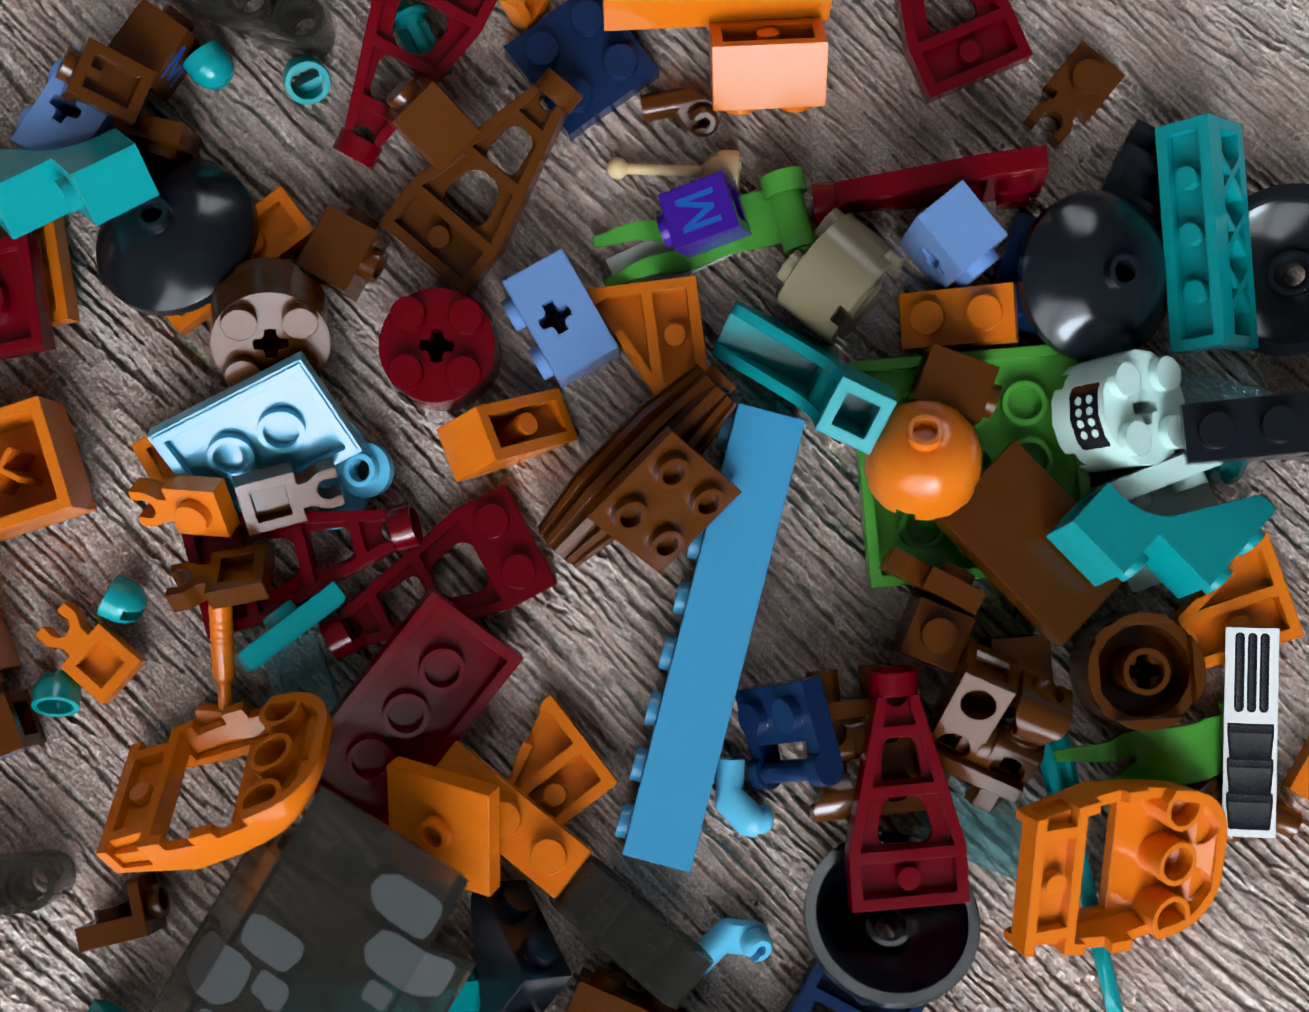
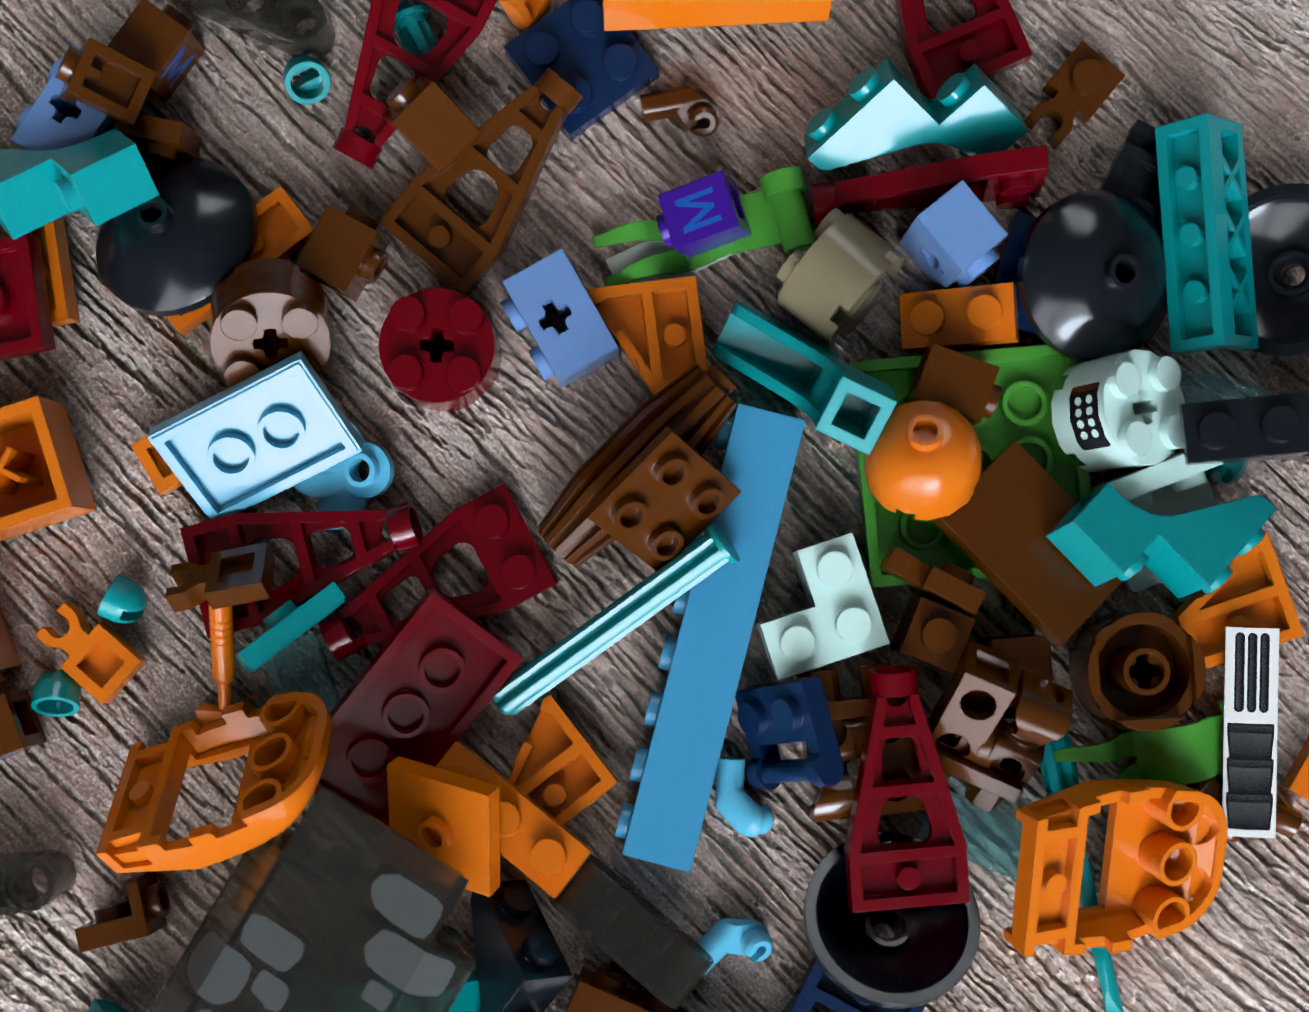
(193, 502): orange plate -> none
(210, 66): teal hinge -> none
(277, 496): plate -> none
(506, 433): orange slope -> none
(616, 620): none -> axle
(723, 160): tan hinge -> none
(768, 65): brick -> none
(839, 617): none -> light aqua brick
(891, 114): none -> teal arch

